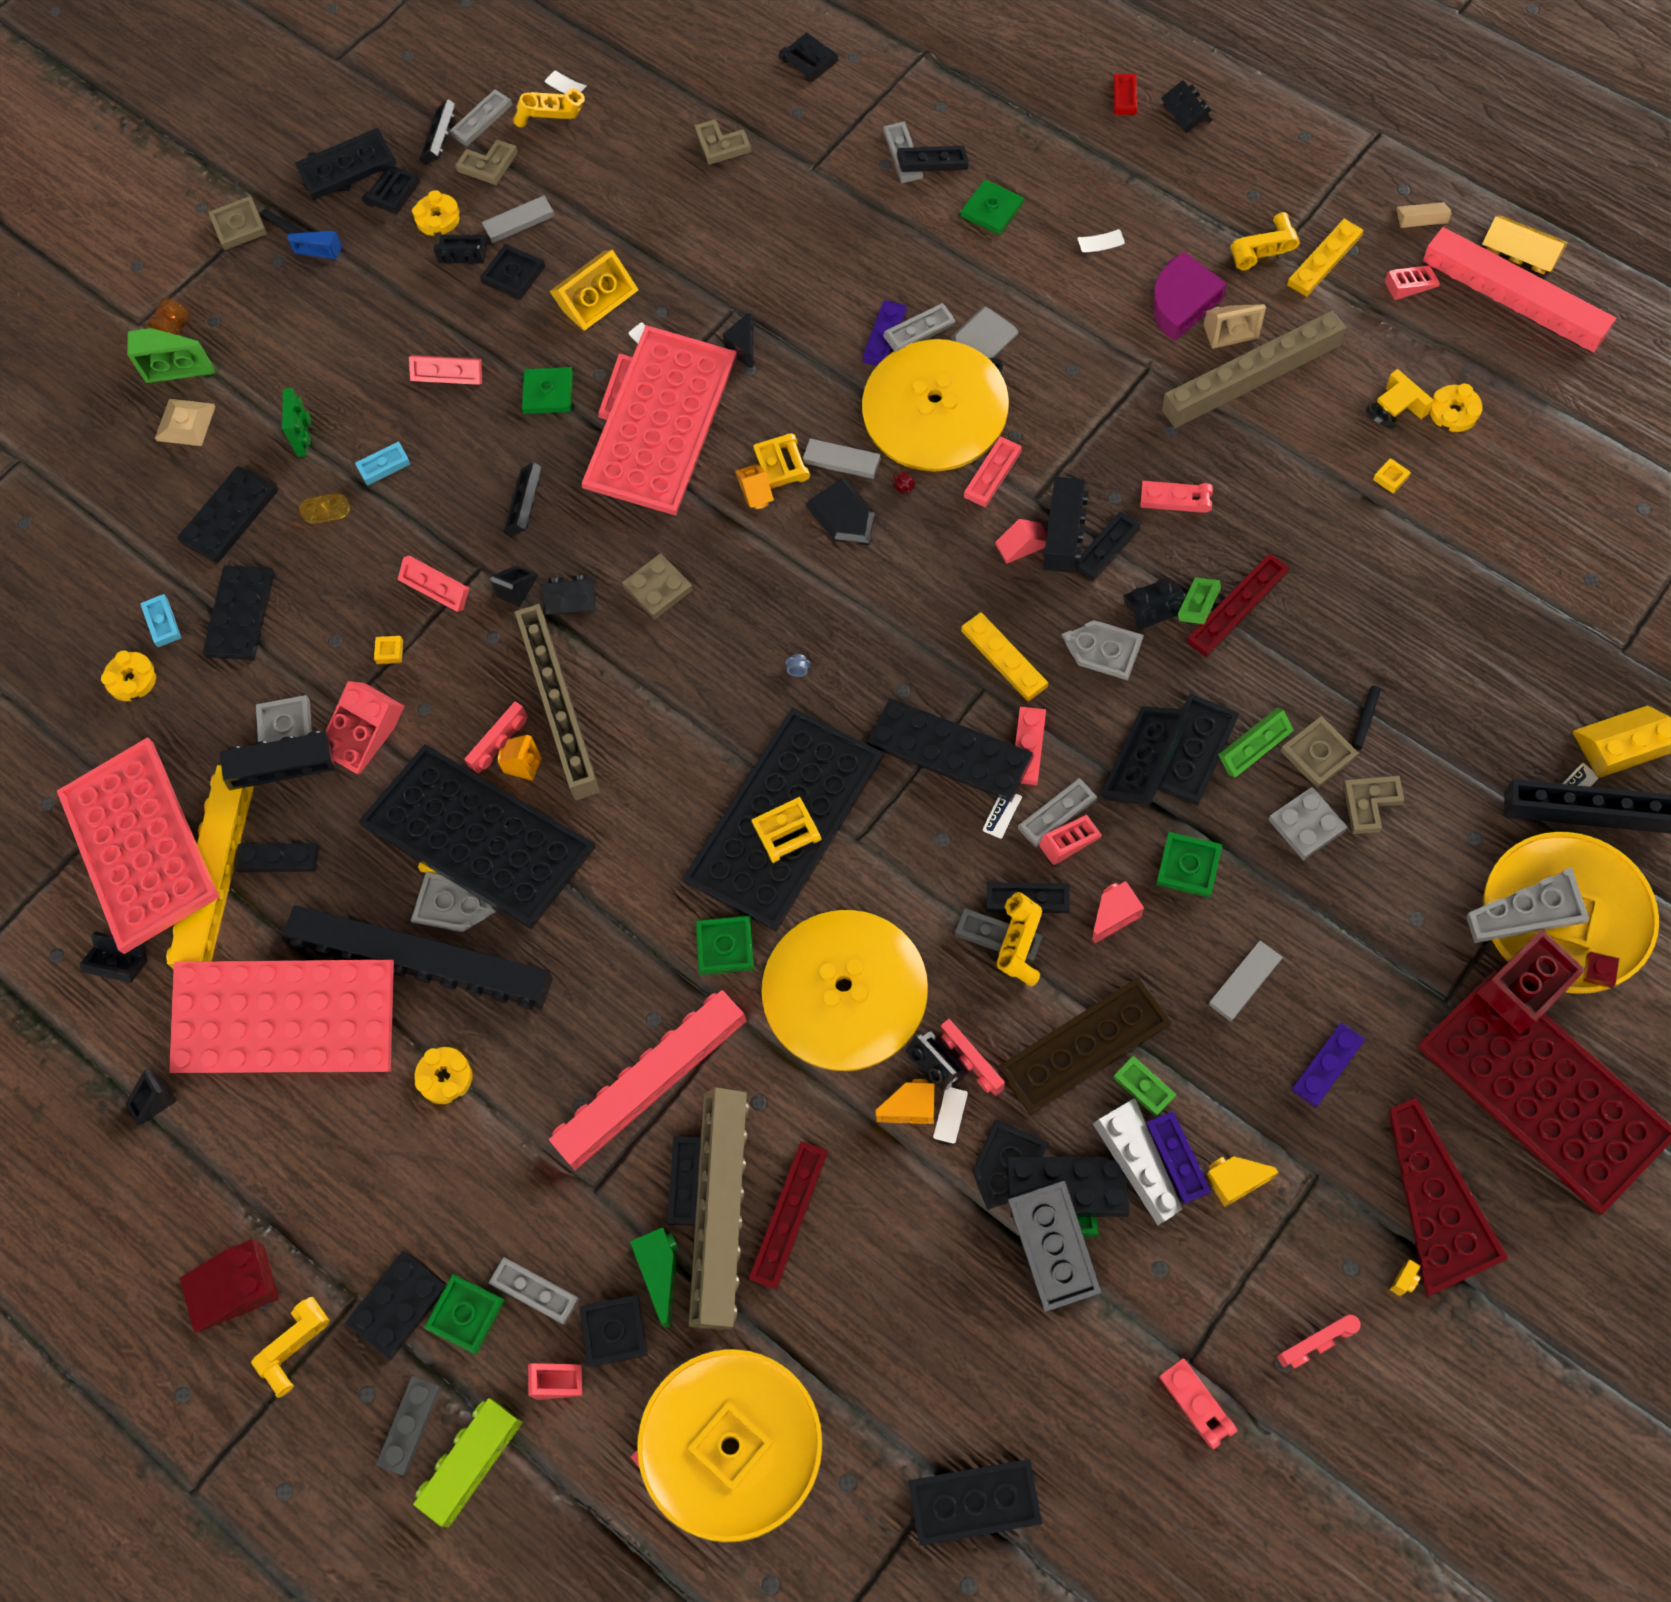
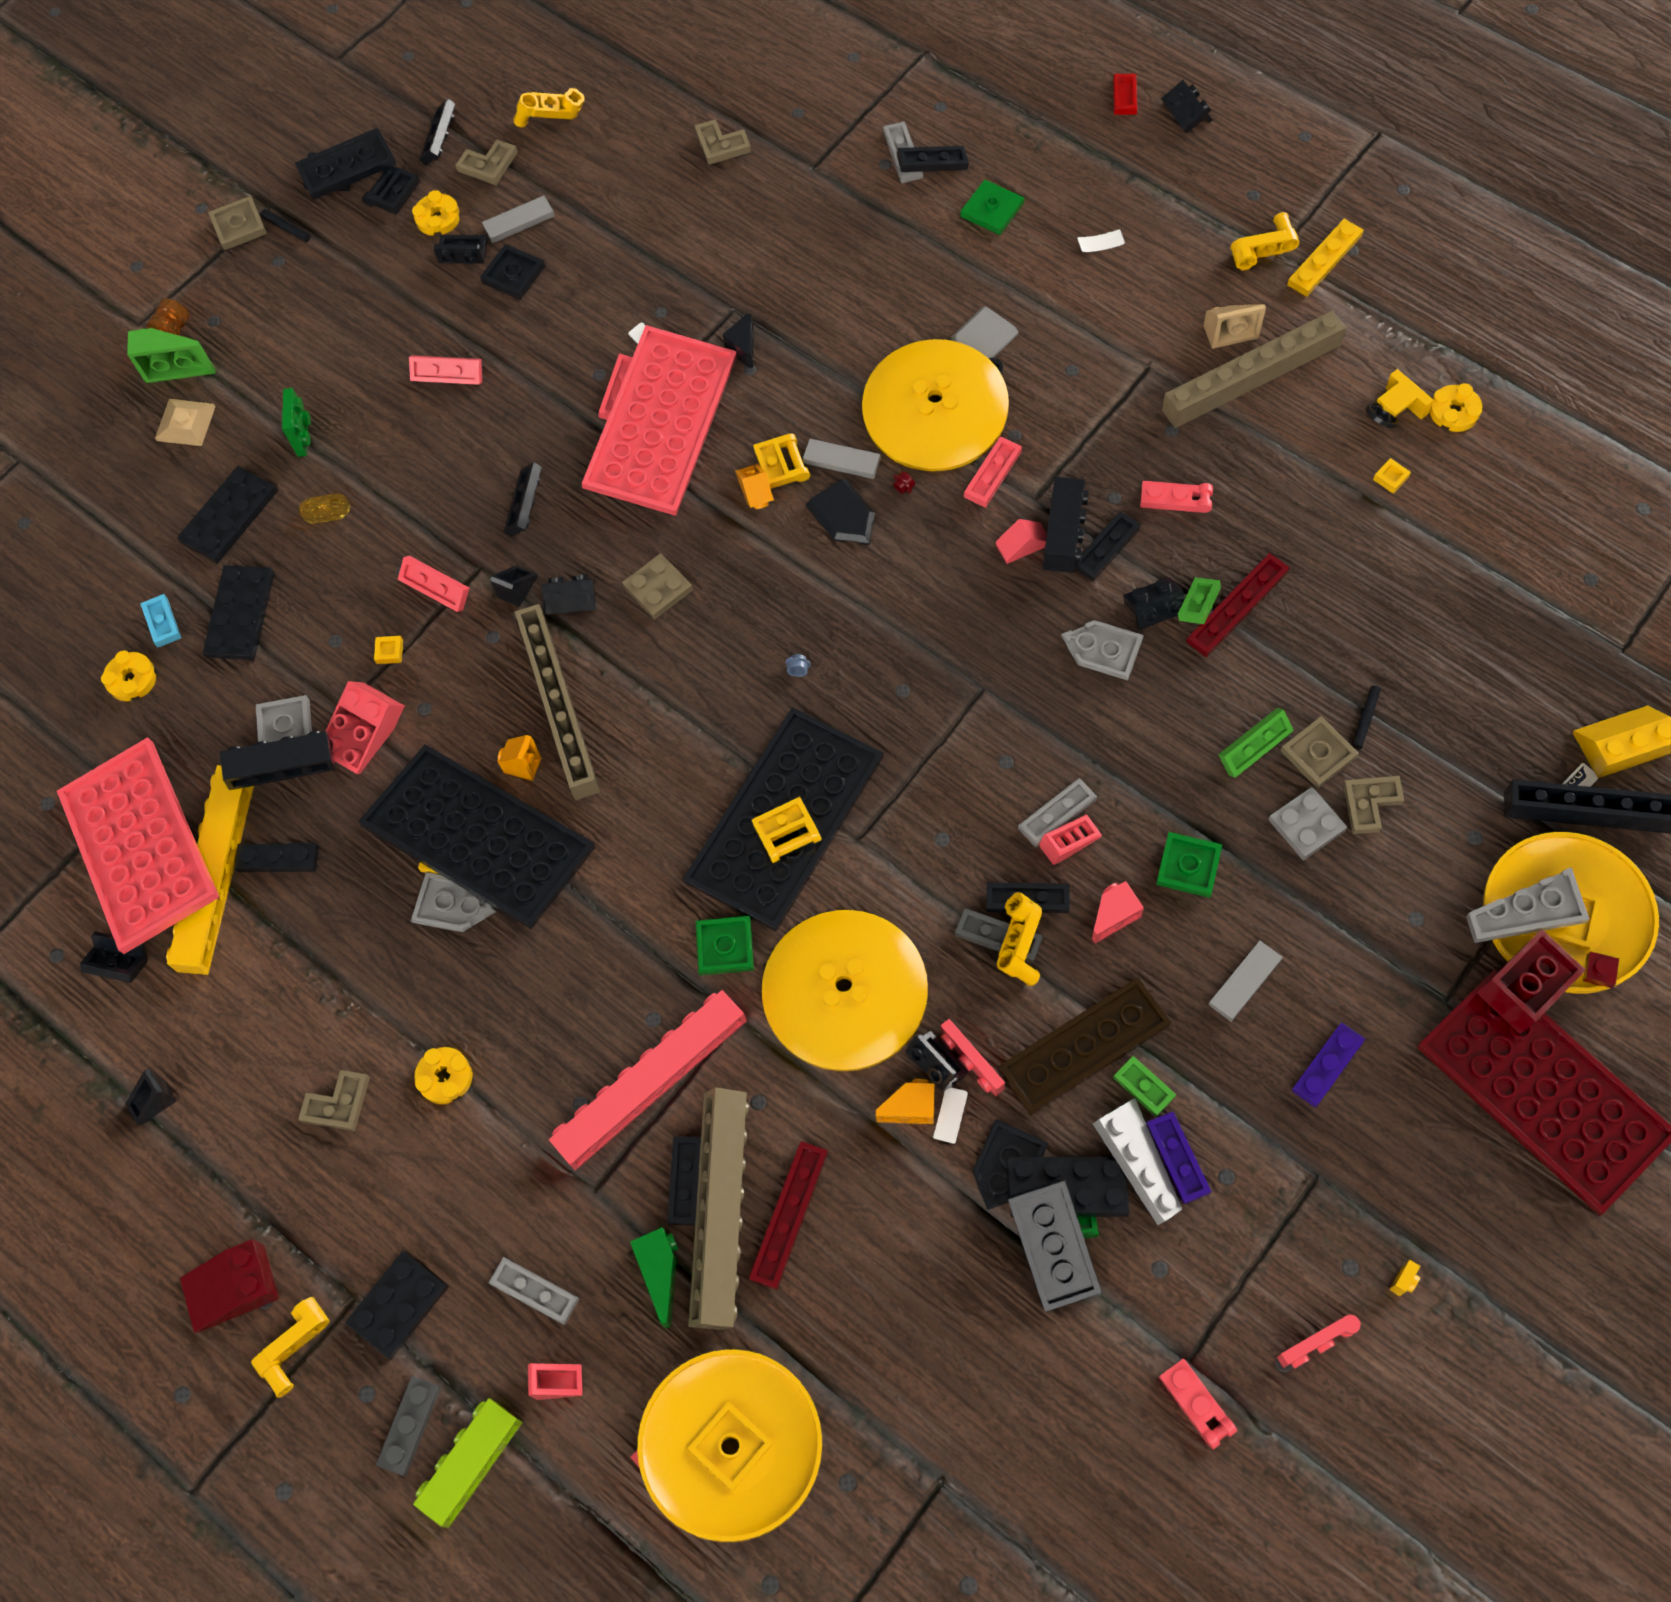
(282, 1016): coral plate -> none
(318, 244): blue slope -> none
(340, 1110): none -> dark tan plate
(383, 463): medium azure plate -> none
(419, 957): black brick -> none
(464, 1314): green plate -> none
(480, 118): light grey tile -> none
(496, 738): coral plate -> none
(547, 390): green plate -> none
(563, 83): white sticker -> none
(594, 289): yellow slope -> none
(613, 1331): black plate -> none
(812, 52): black plate -> none
(888, 317): dark purple plate -> none
(920, 327): light grey tile -> none
(950, 749): black plate -> none
(975, 1502): black plate -> none
(1001, 816): white sticker -> none
(1004, 656): yellow plate -> none
(1030, 738): coral plate -> none
(1145, 755): black plate -> none
(1184, 295): magenta brick -> none
(1198, 749): black plate -> none
(1237, 1178): yellow slope -> none
(1398, 290): coral slope -> none
(1423, 214): tan slope -> none
(1445, 1218): dark red wing -> none
(1519, 289): coral brick -> none
(1524, 244): yellow slope -> none

